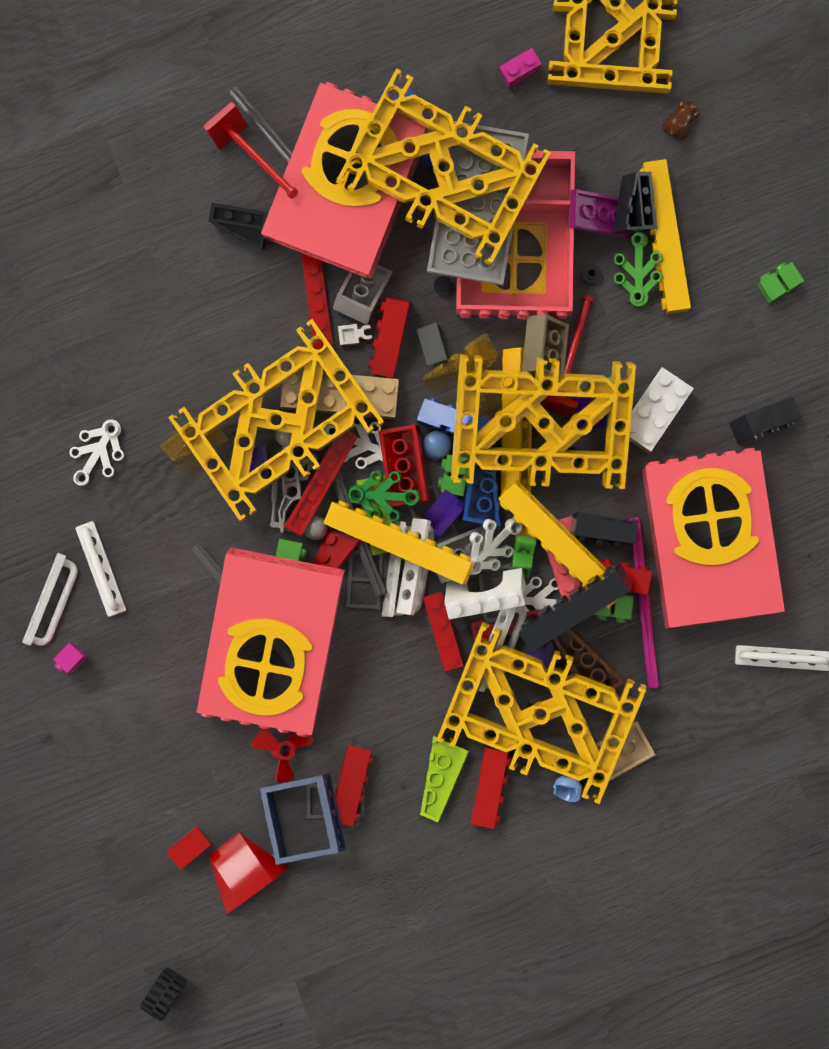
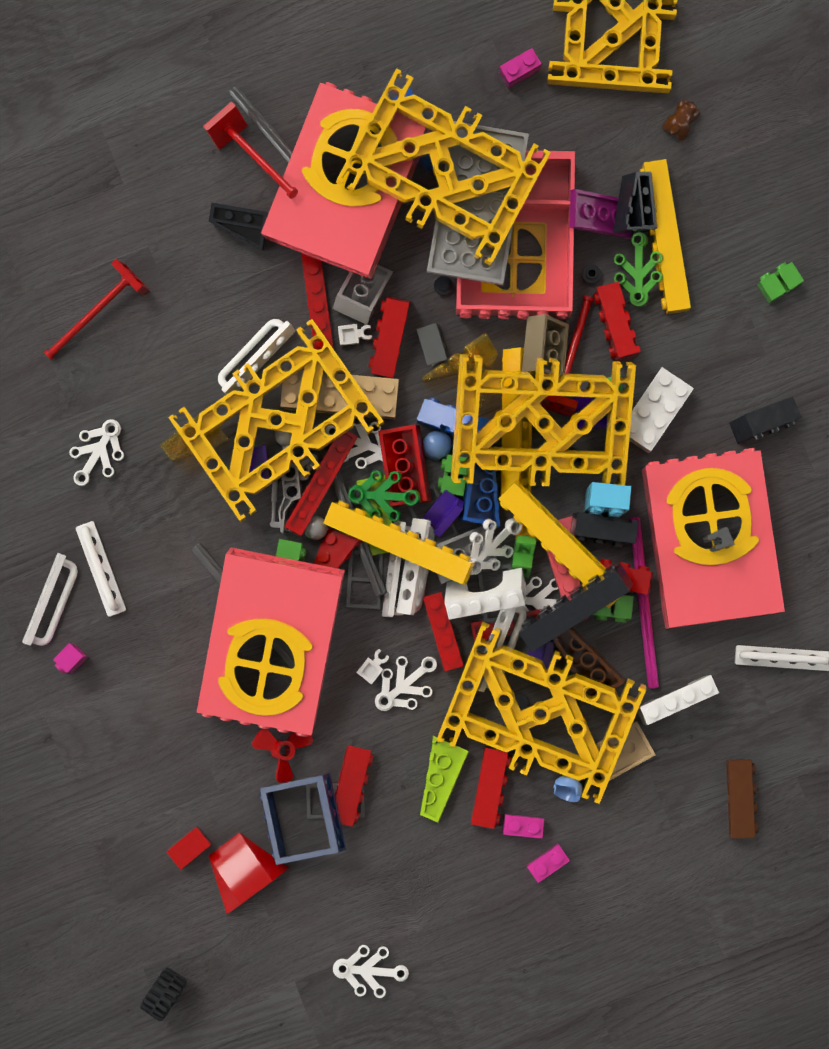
(128, 278): none -> red tile
(284, 332): none -> white piece
(366, 970): none -> white plant
(370, 669): none -> white plate
(403, 686): none -> white plant
(523, 826): none -> dark pink brick
(547, 863): none -> dark pink brick
(607, 499): none -> medium azure brick
(616, 322): none -> red wedge
(677, 700): none -> white arch
(722, 539): none -> dark grey hinge
(740, 798): none -> reddish brown brick

